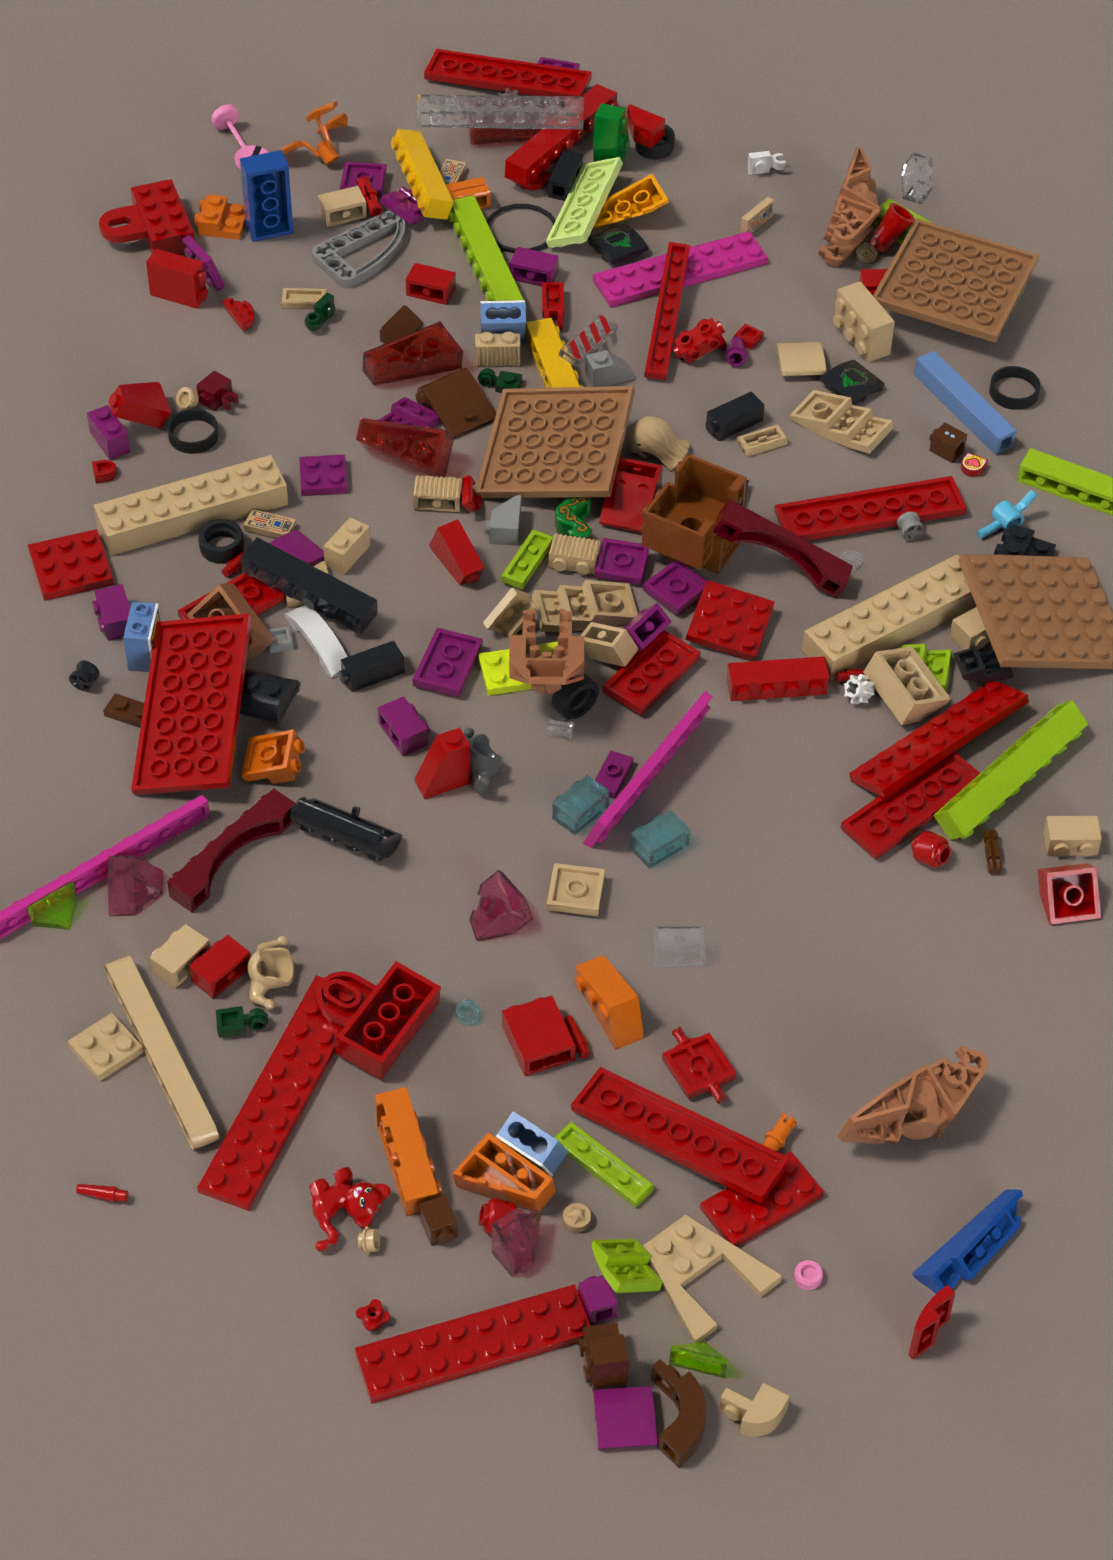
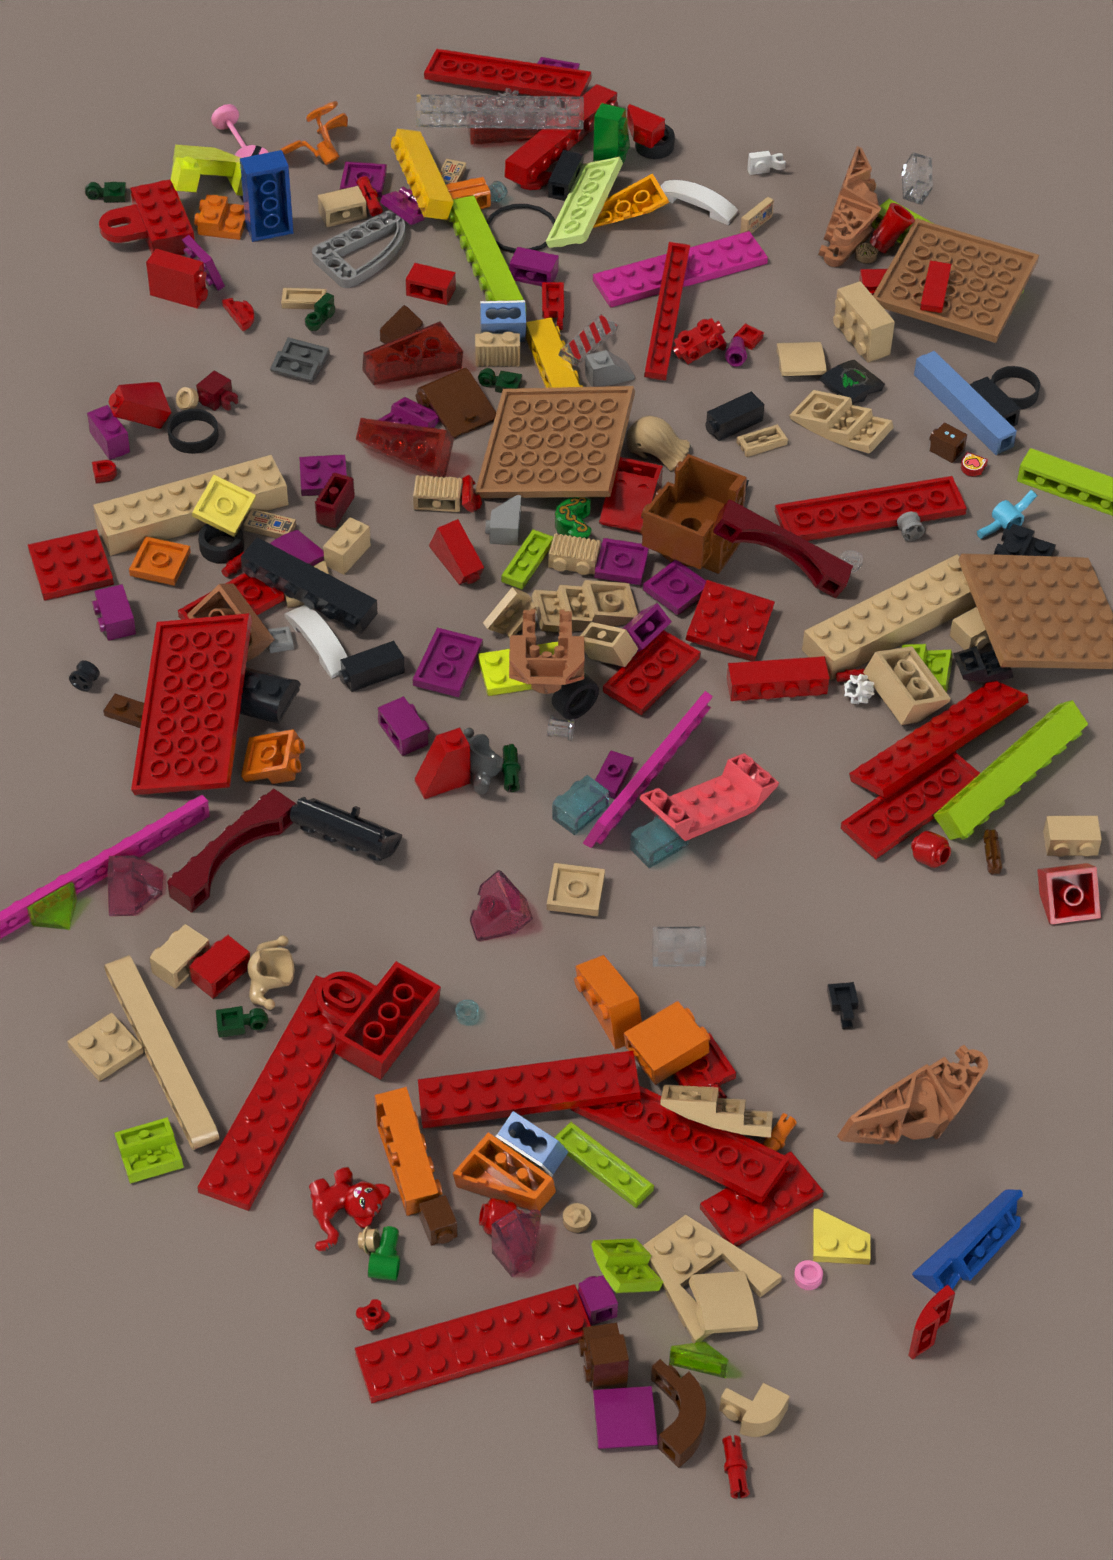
(103, 1192): red animal -> none
(112, 192): none -> dark green plate
(140, 635): medium blue piece -> none
(148, 1150): none -> lime slope
(159, 561): none -> orange plate
(197, 160): none -> neon yellow wedge
(223, 505): none -> light yellow plate
(300, 360): none -> dark grey slope
(334, 500): none -> dark red brick
(385, 1261): none -> green pin
(498, 191): none -> clear light blue bush
(511, 768): none -> dark green axle
(528, 1089): none -> red plate
(538, 1035): red brick -> none
(577, 1036): red animal -> none
(618, 243): black slope -> none
(667, 1042): none -> orange brick
(700, 196): none -> white slope
(705, 1107): none -> tan slope
(714, 802): none -> coral slope
(724, 1302): none -> tan slope
(735, 1466): none -> red pin
(838, 1241): none -> light yellow wing
(843, 999): none -> black plate
(935, 286): none -> red tile
(997, 399): none -> black brick

